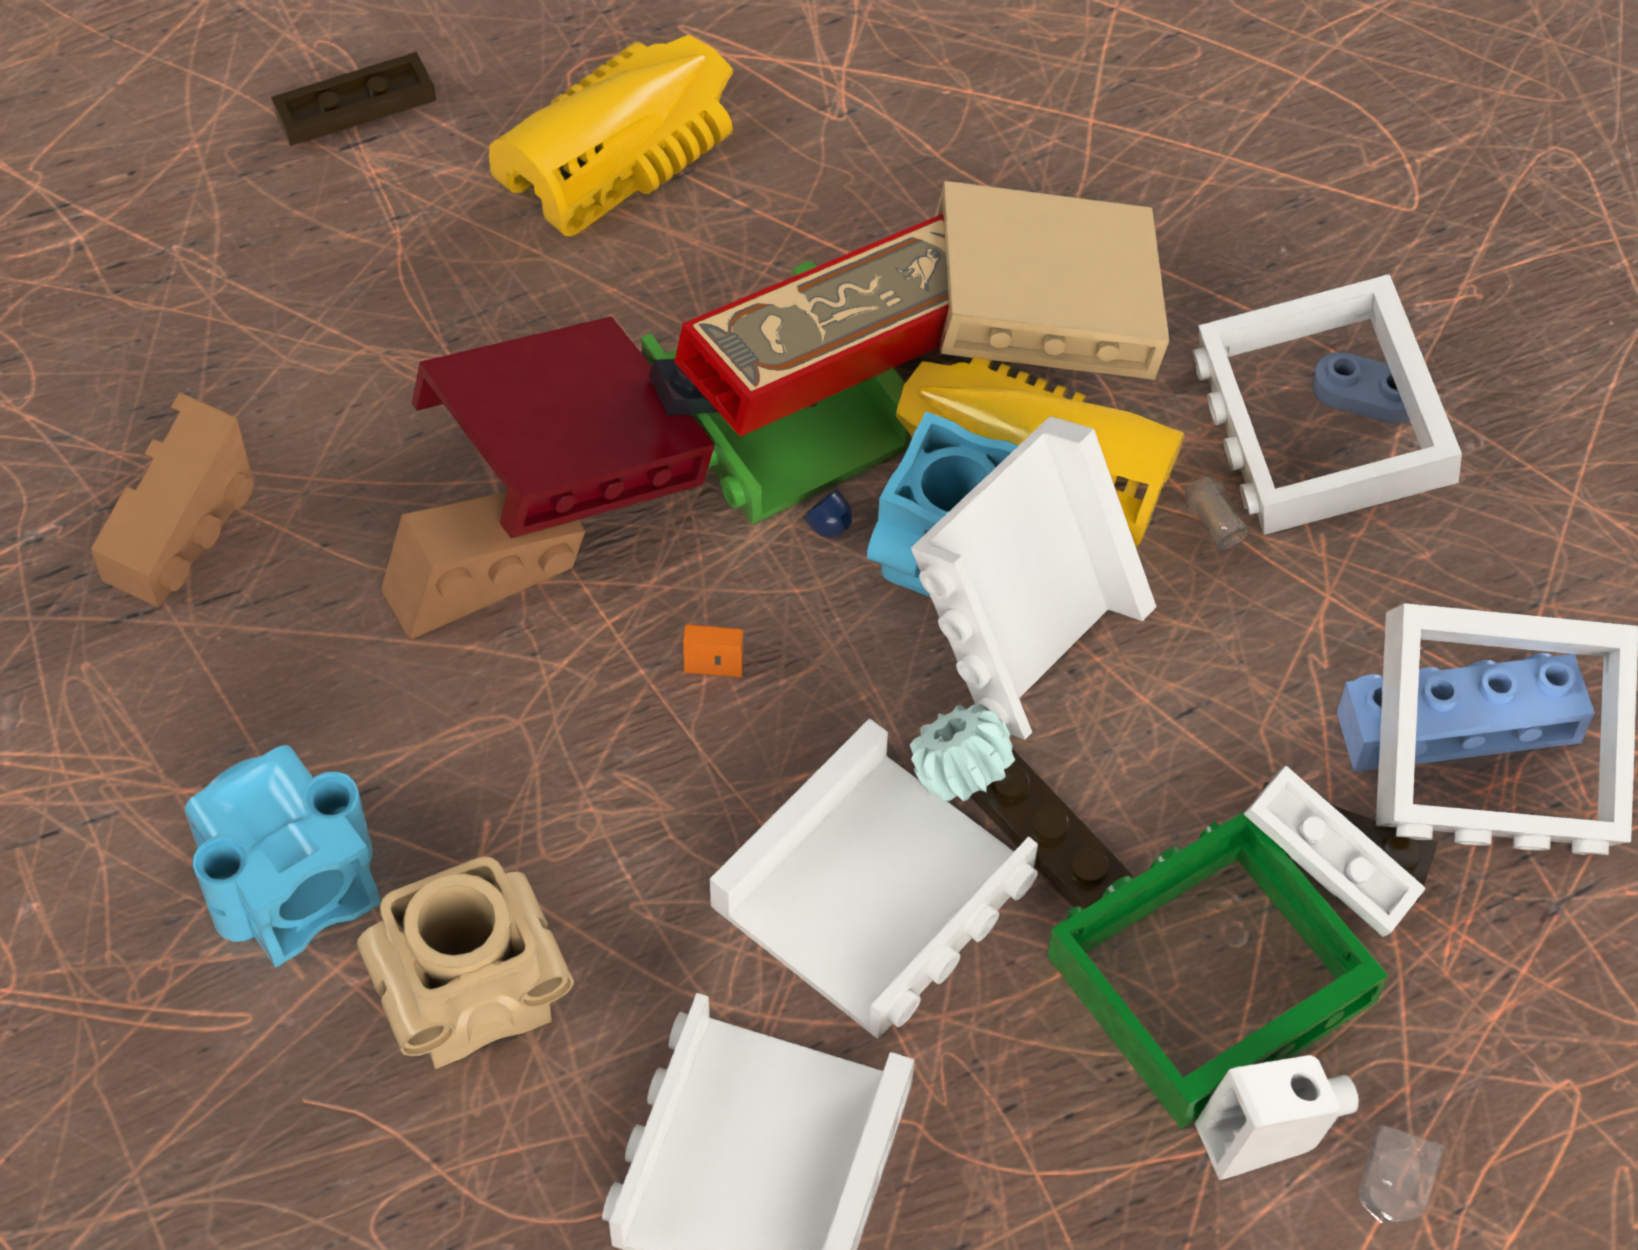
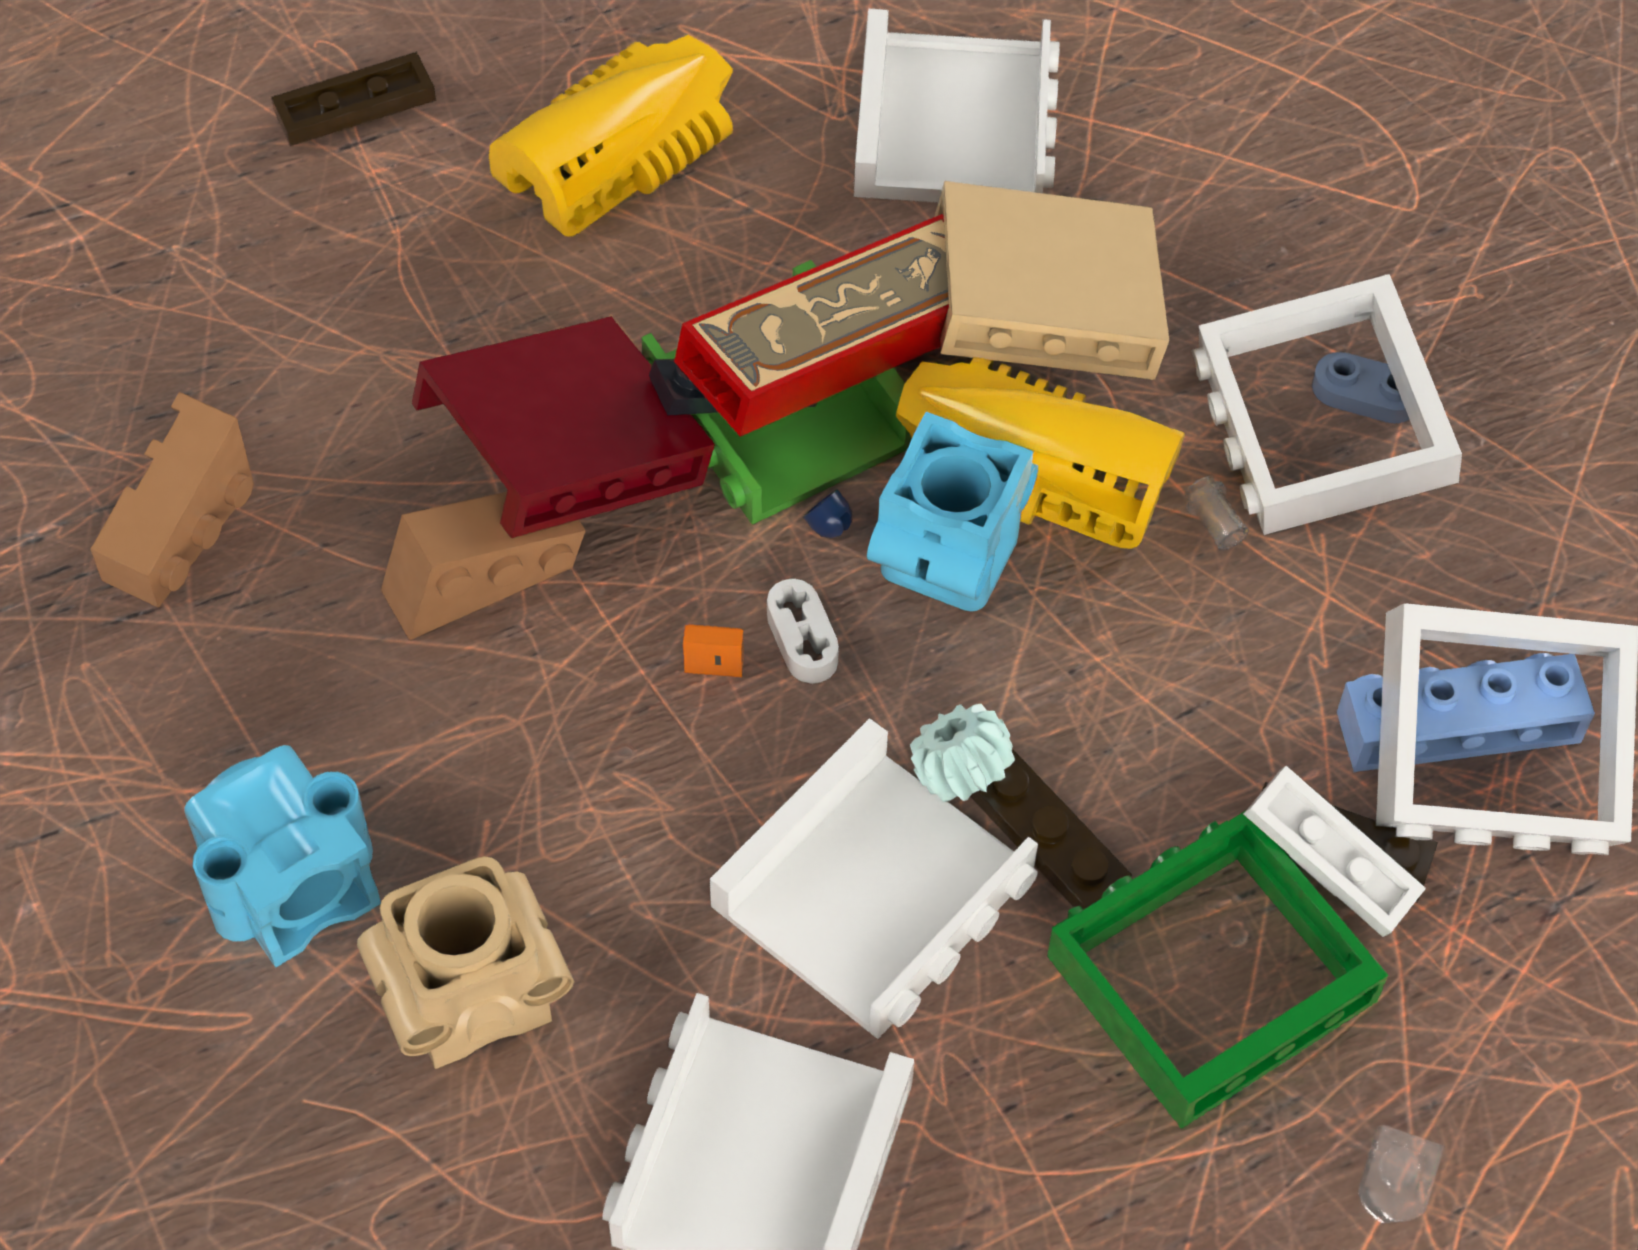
(791, 634): none -> white beam
(953, 113): none -> white panel
(1031, 565): white panel -> none
(1271, 1113): white torso -> none

